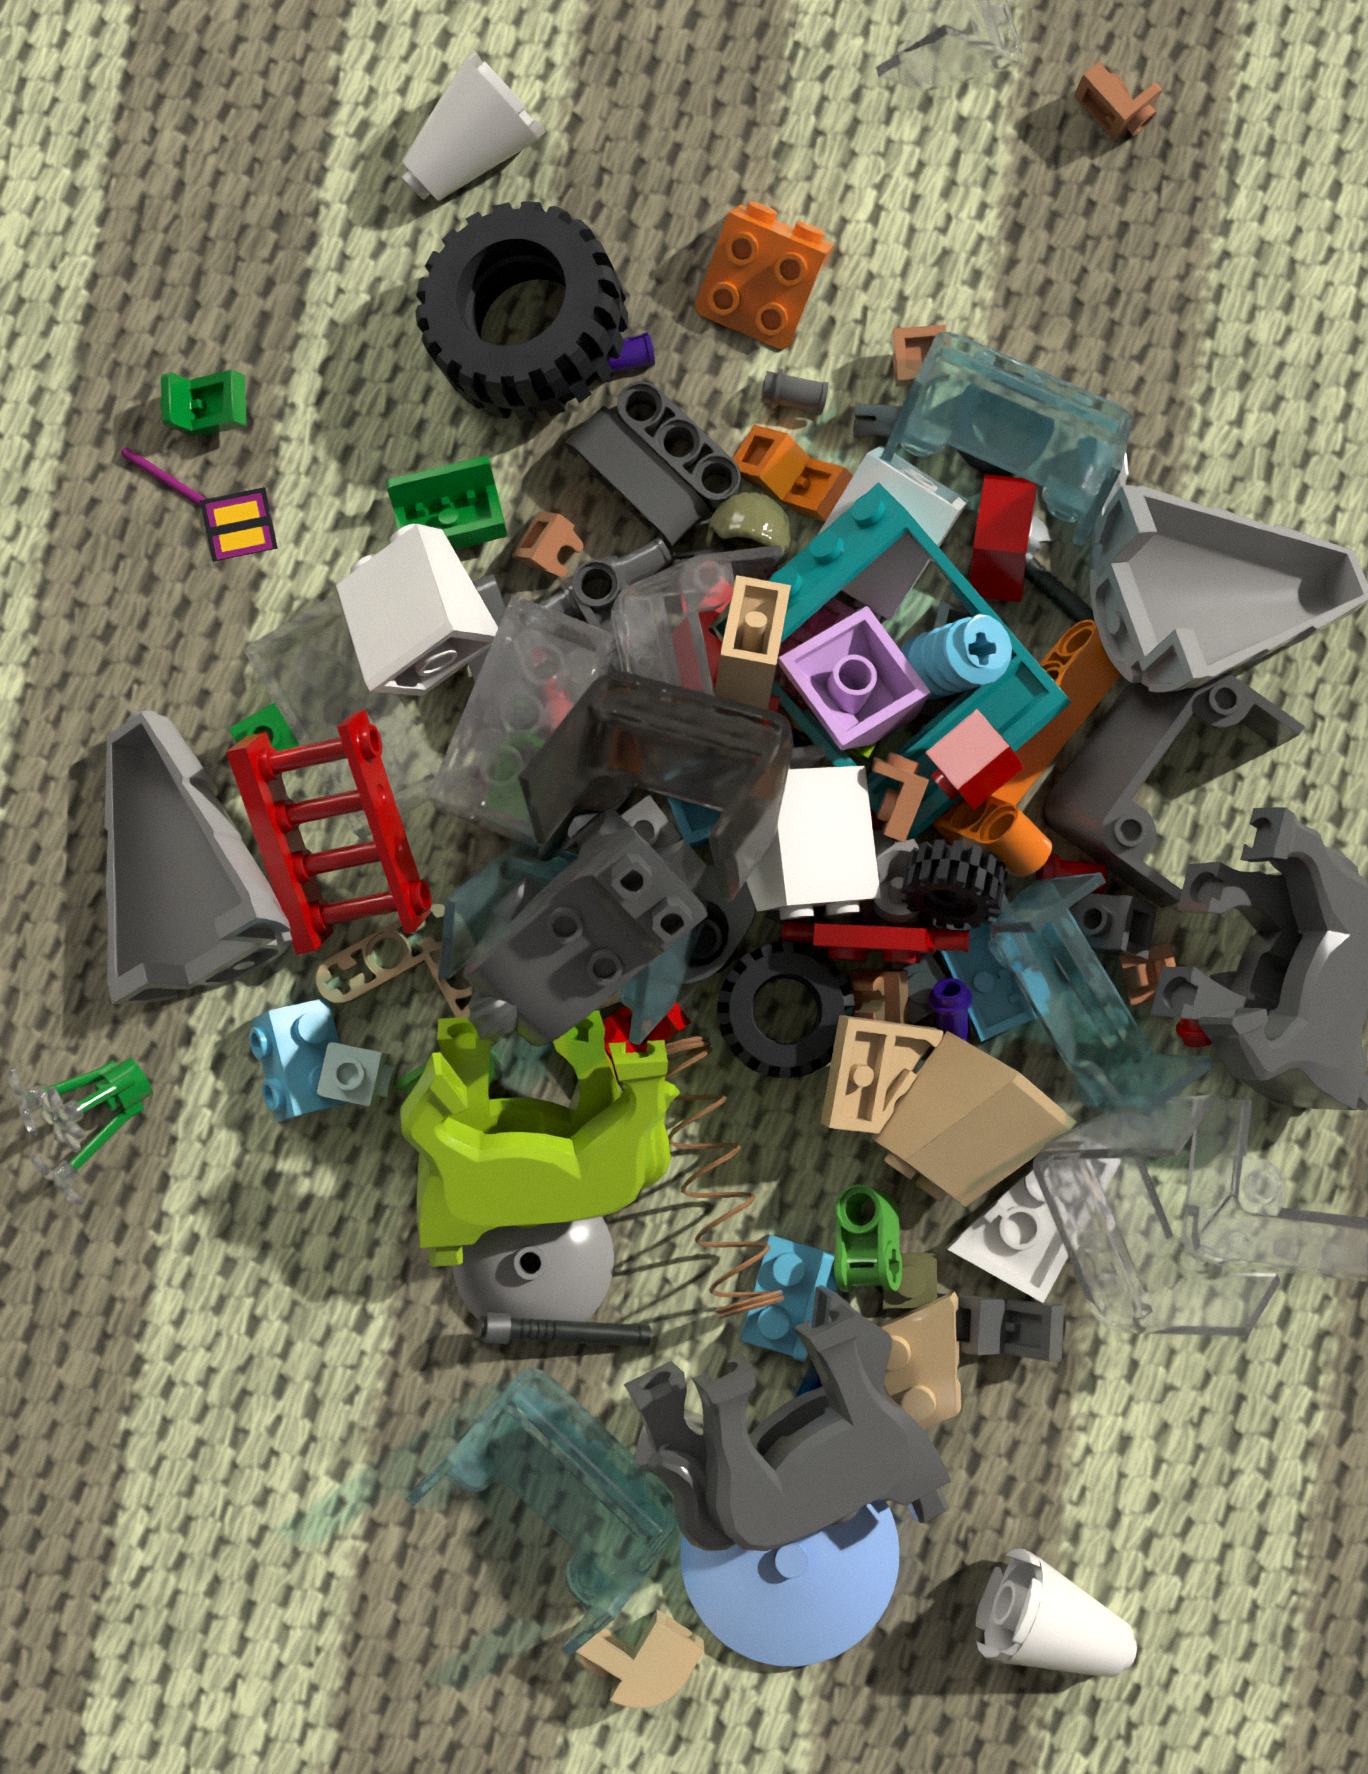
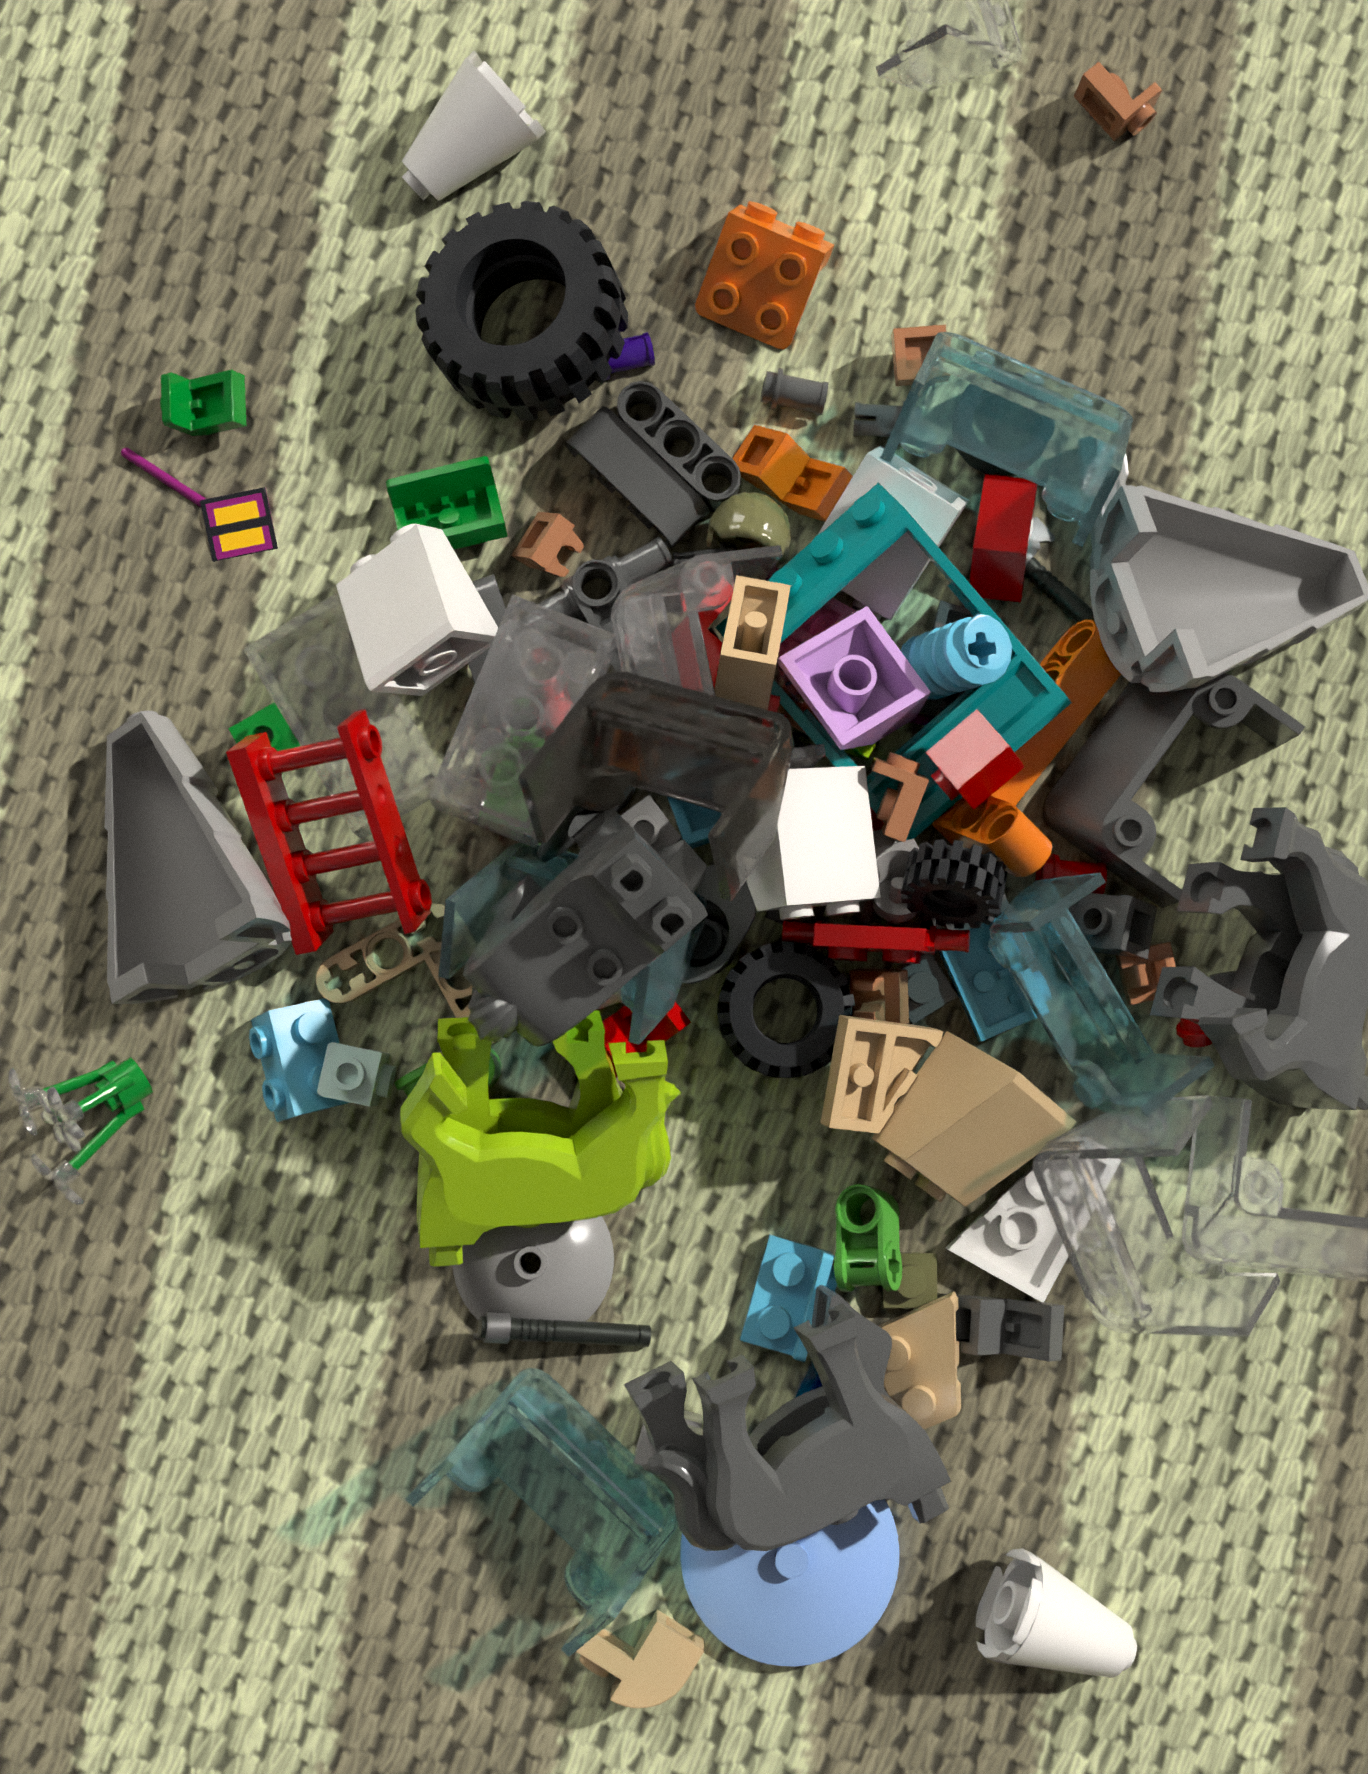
(761, 1299): medium nougat piece -> none
(951, 1003): dark purple pin -> none

